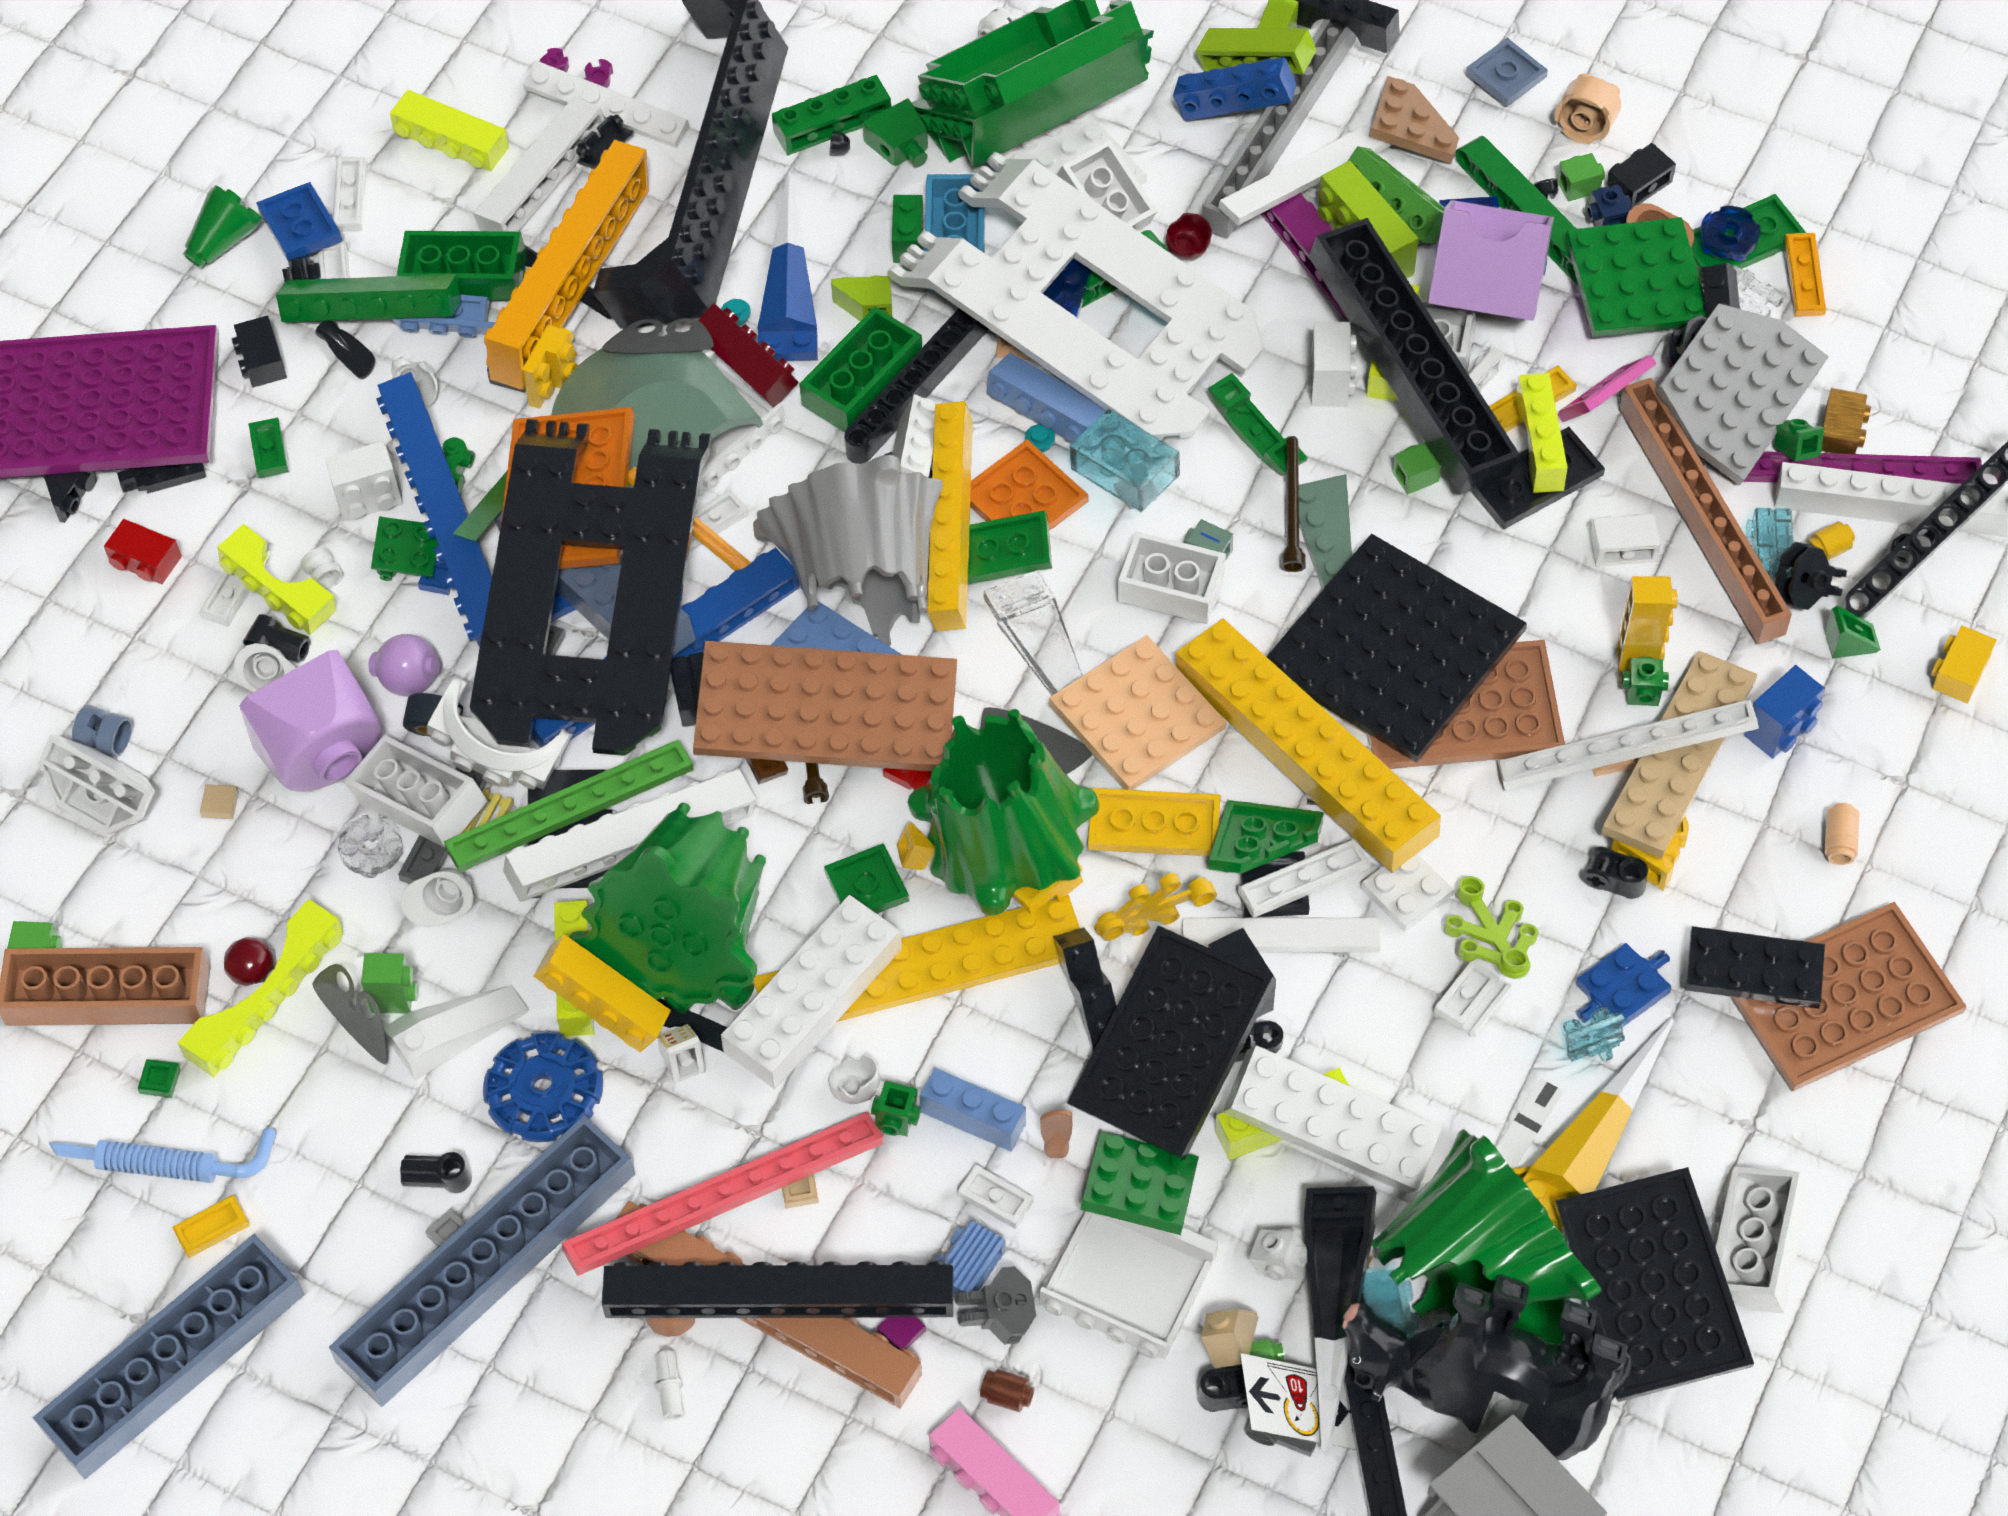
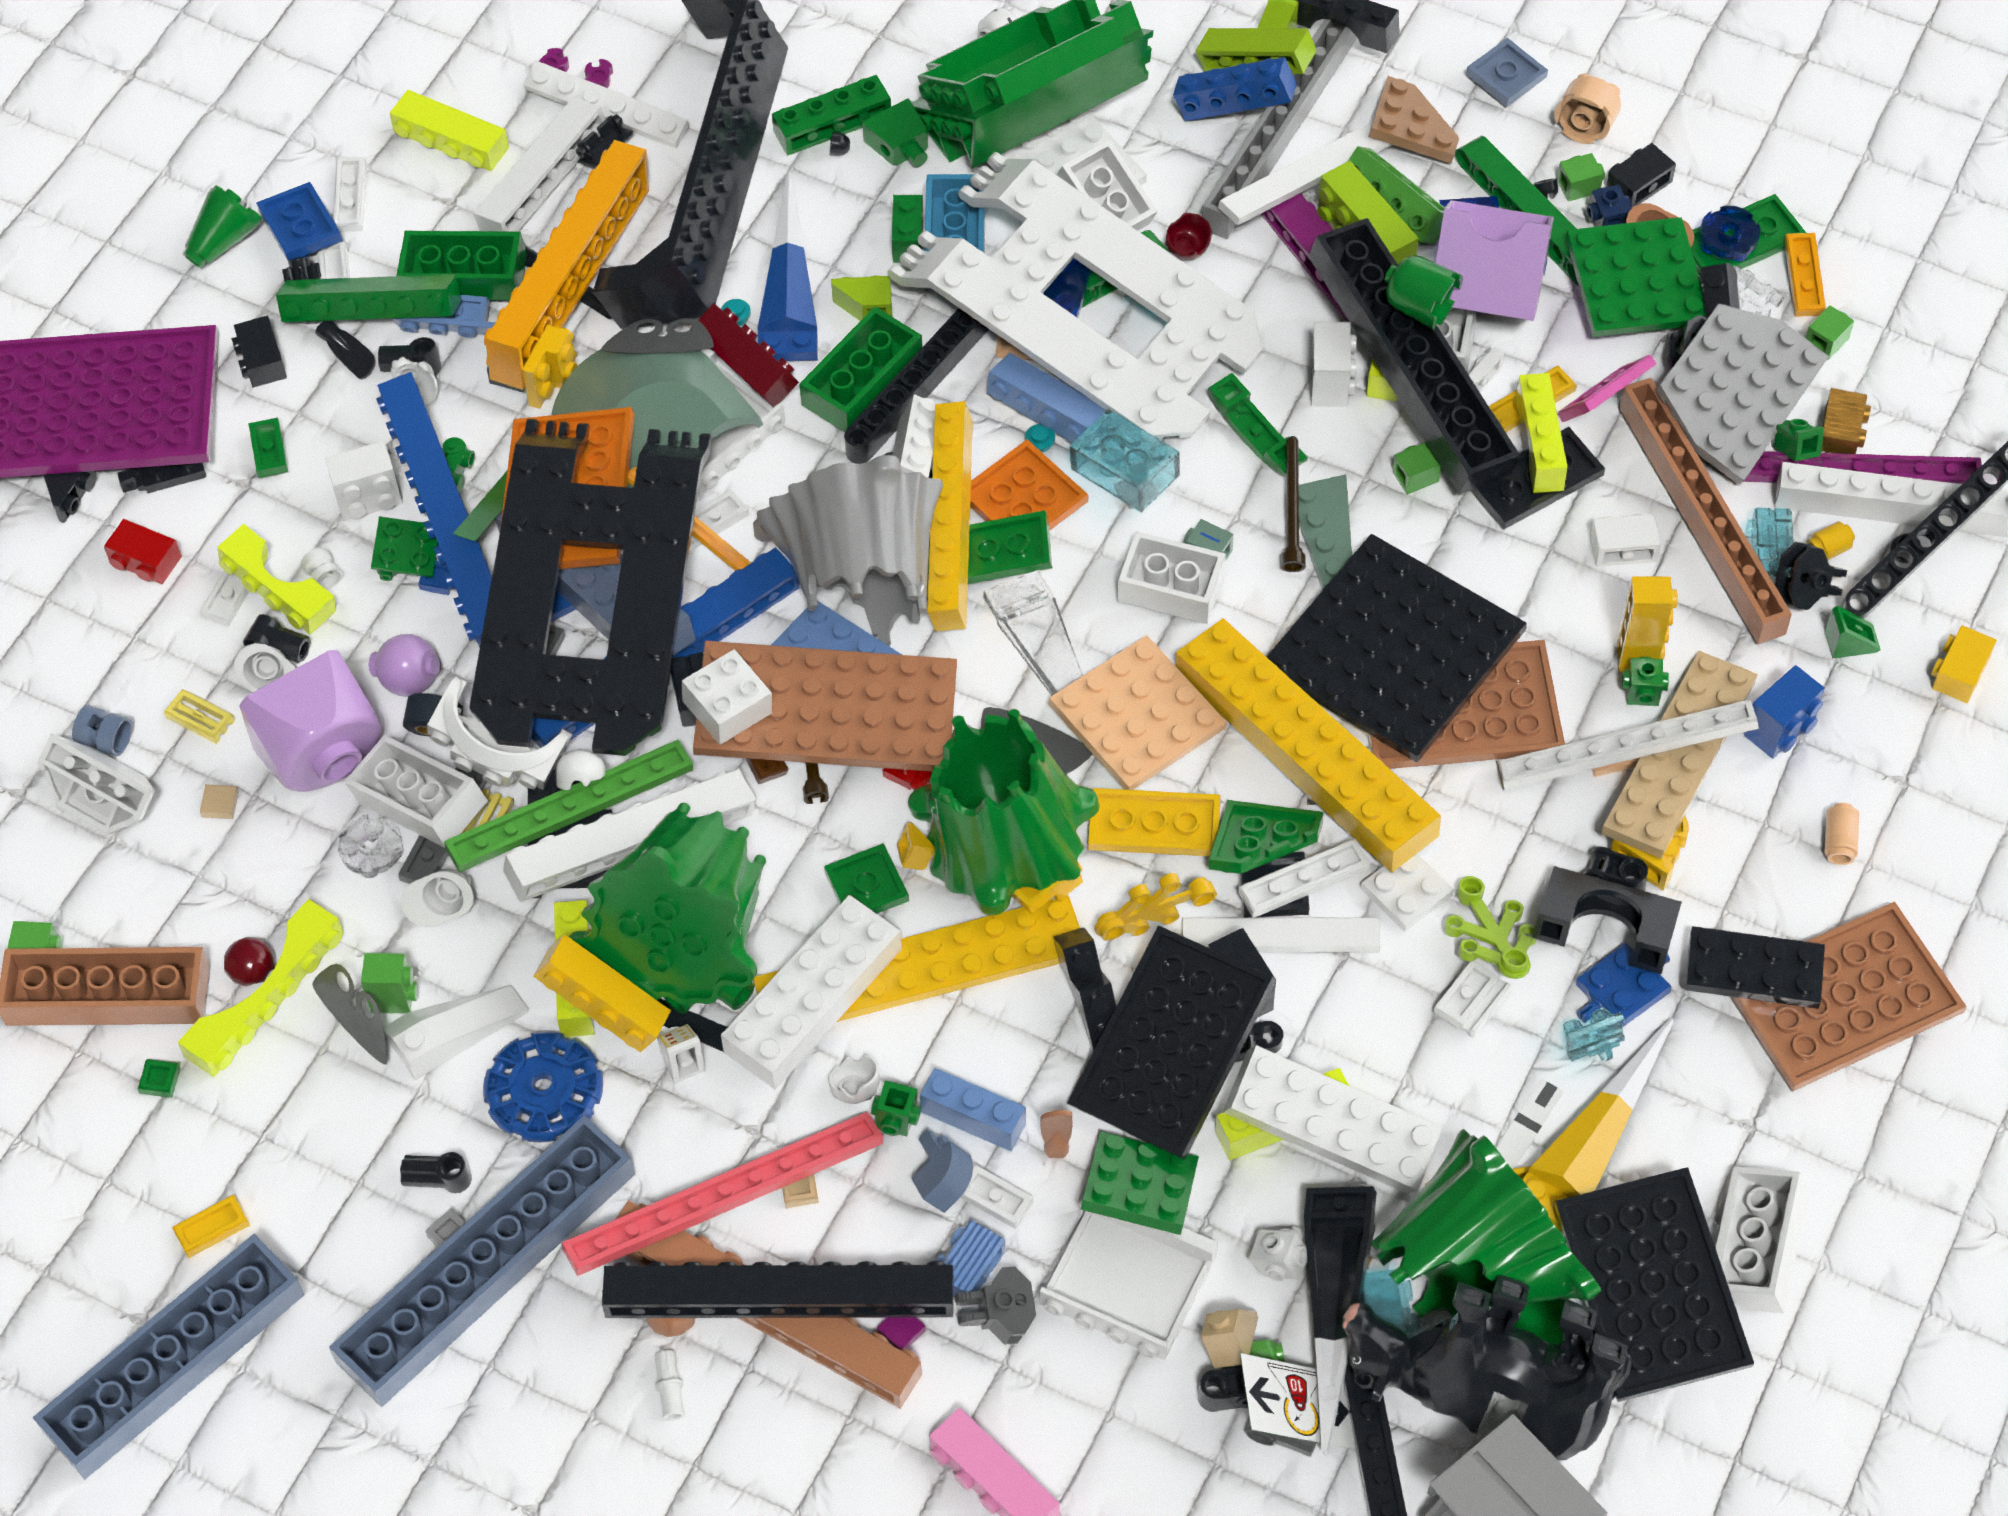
(166, 1161): light blue piece -> none
(211, 735): none -> light yellow tile
(419, 350): none -> black piece
(579, 766): none -> white hair
(727, 697): none -> white brick
(945, 1174): none -> sand blue brick
(1007, 1390): copper brick -> none
(1422, 289): none -> green cylinder
(1577, 895): none -> black arch
(1830, 330): none -> bright green brick

